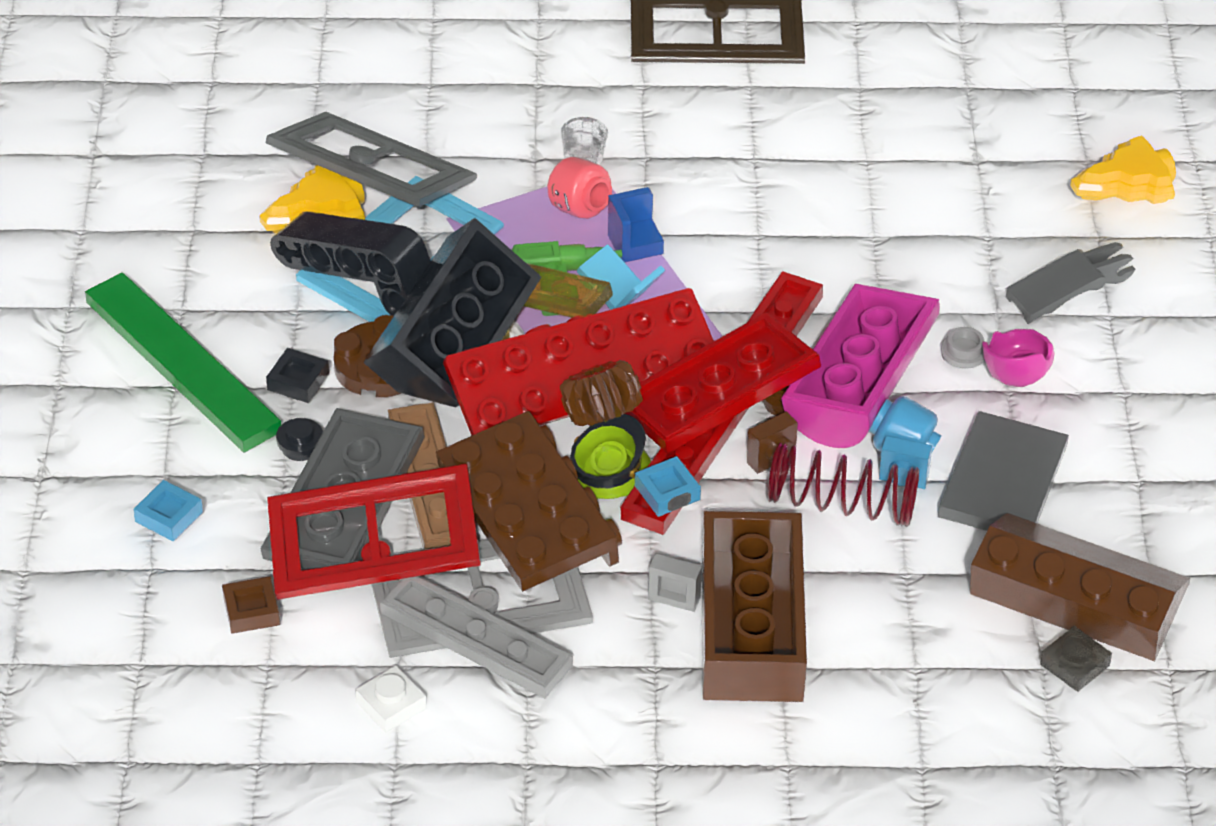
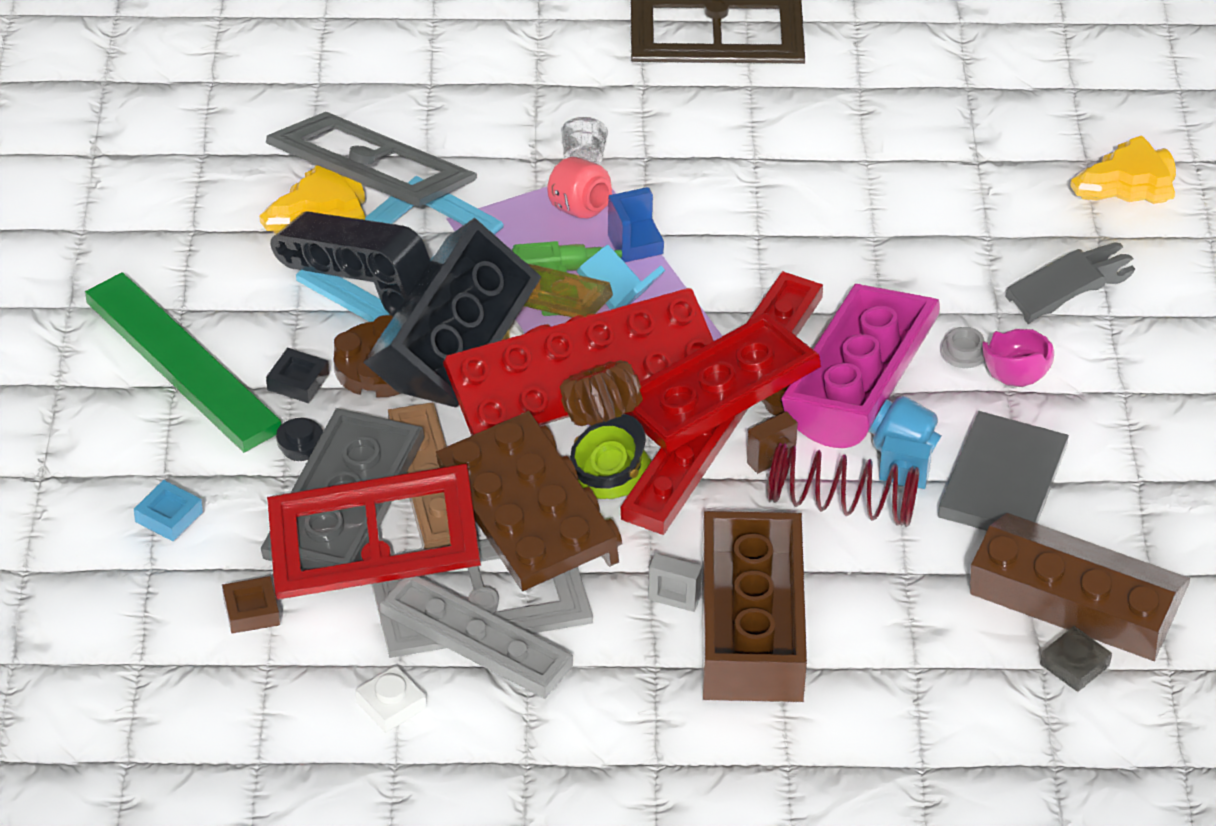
(667, 486): dark azure plate -> none

